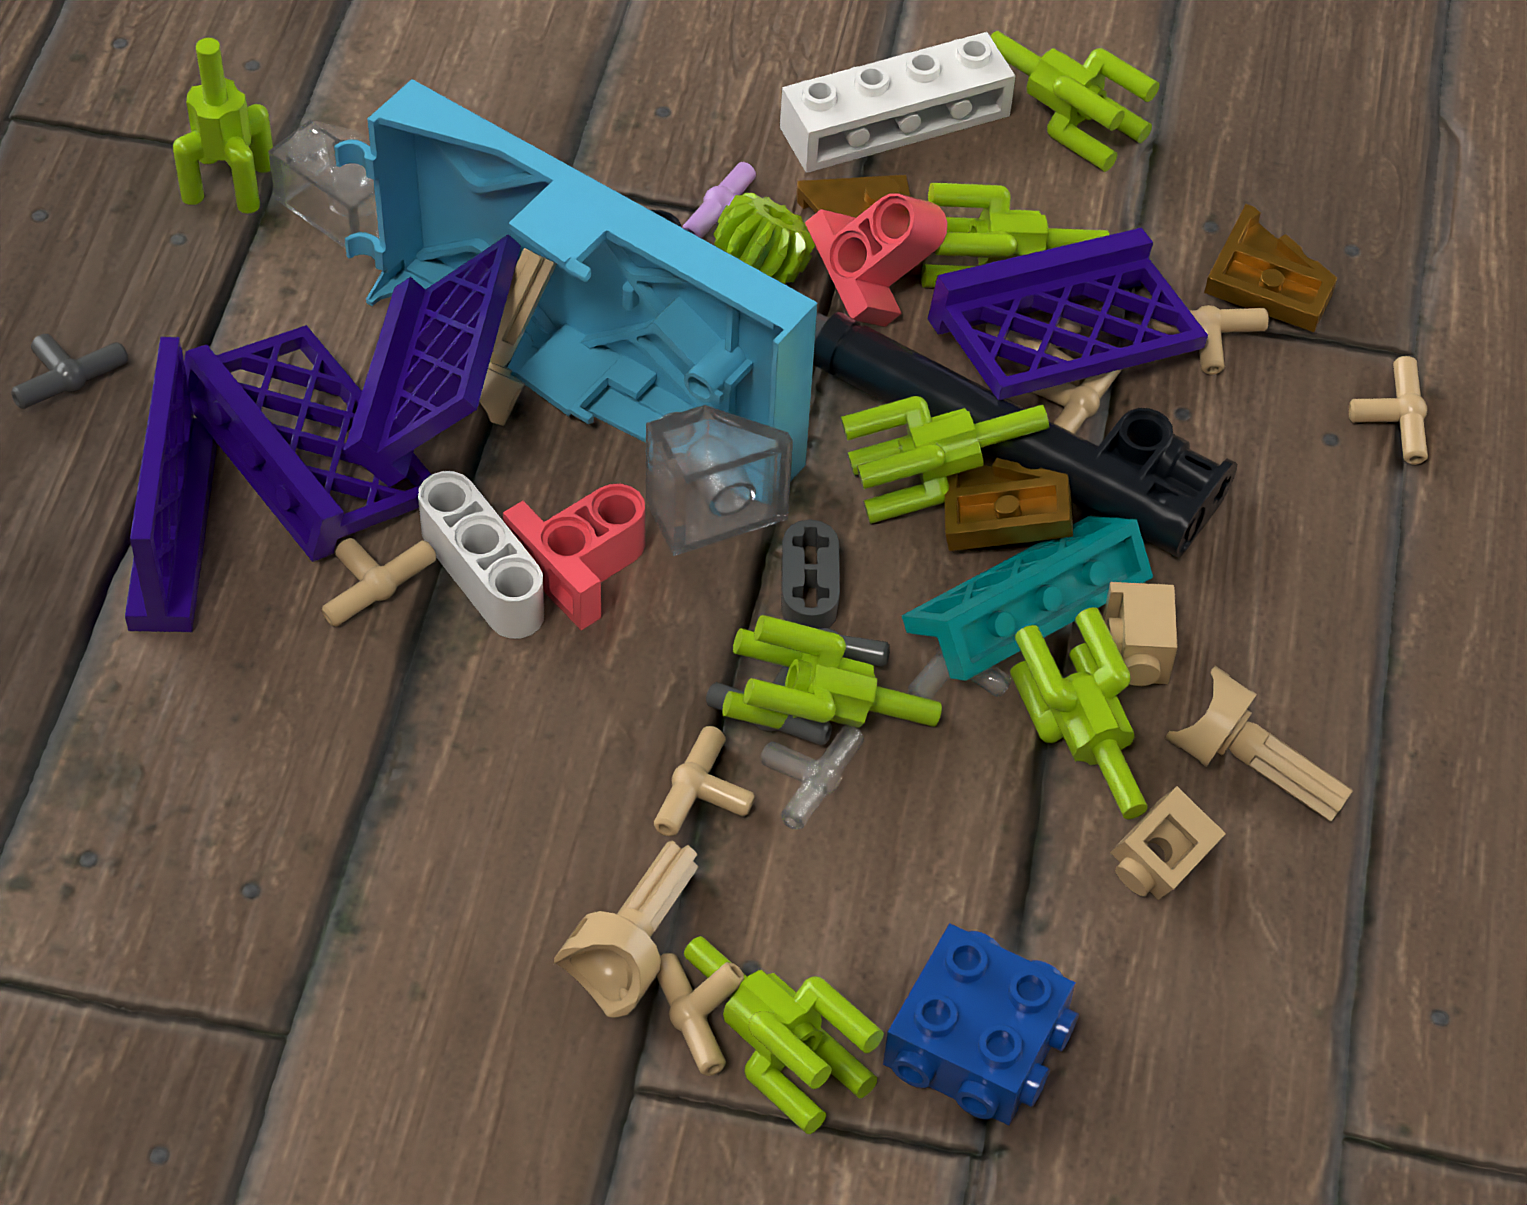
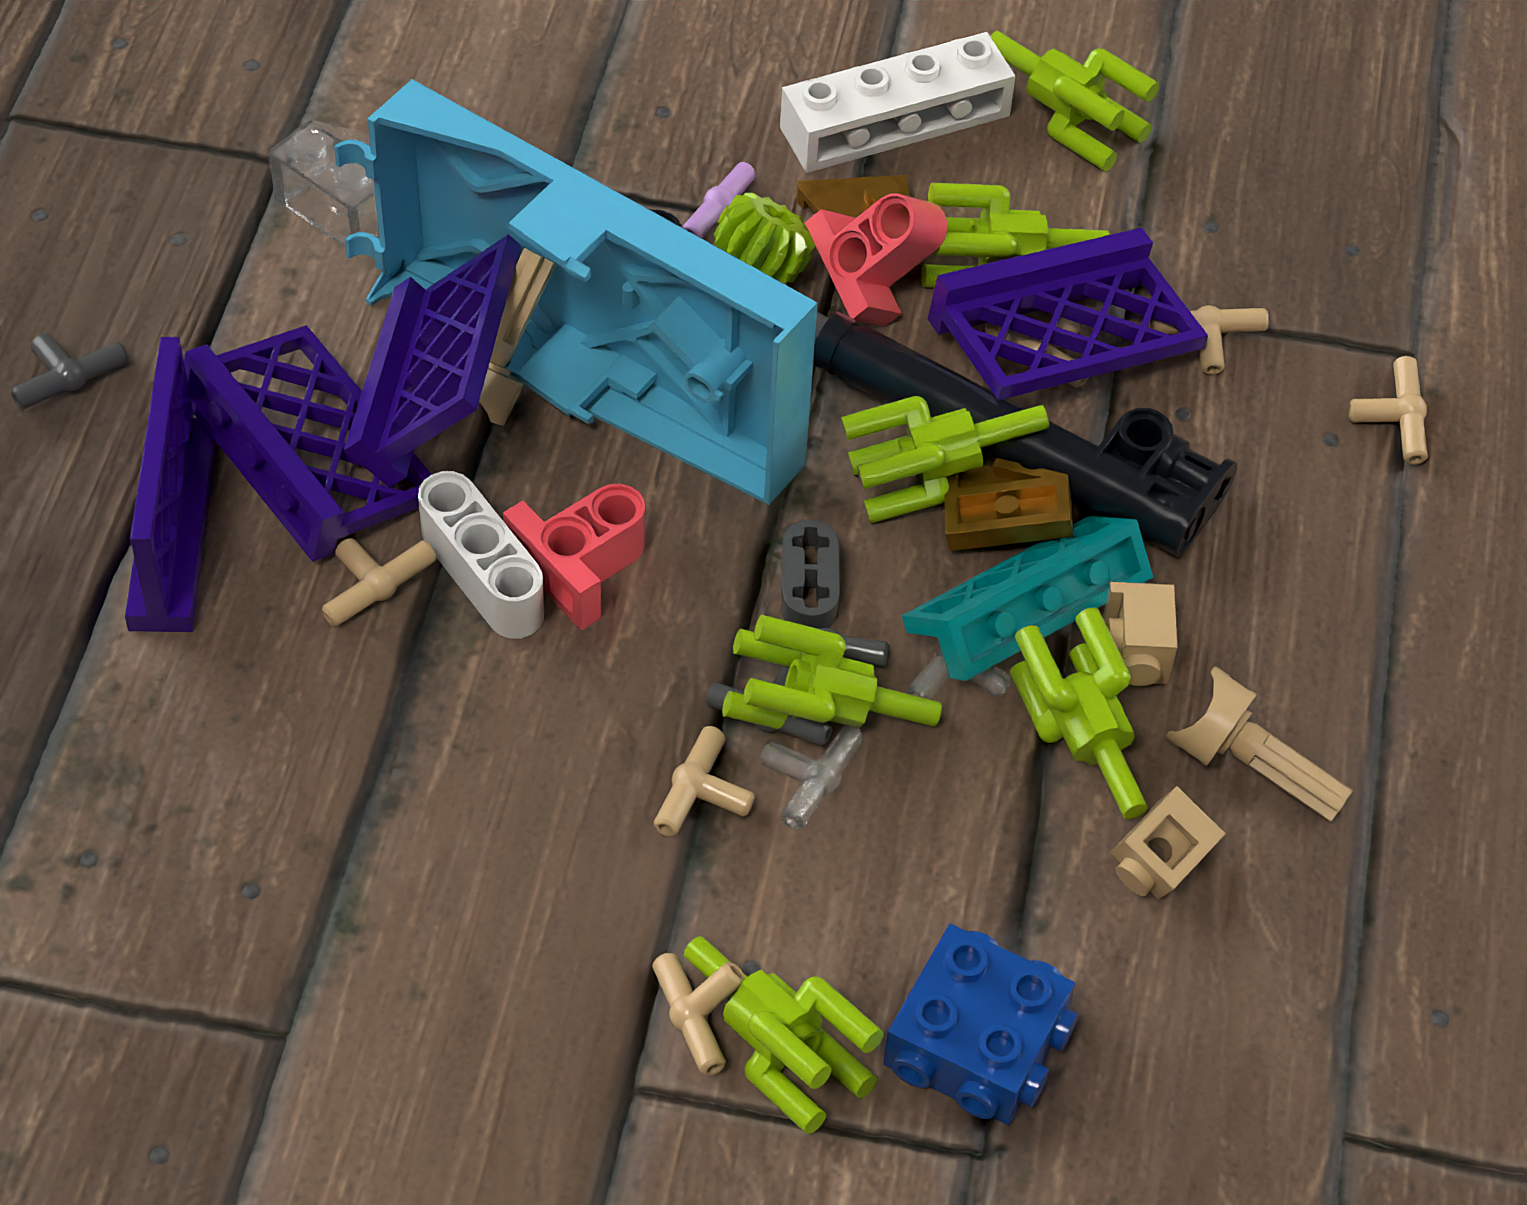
(222, 131): lime plant -> none
(615, 951): tan piece -> none
(715, 476): clear slope -> none
(1079, 401): tan piece -> none
(1270, 274): pearl gold wing -> none

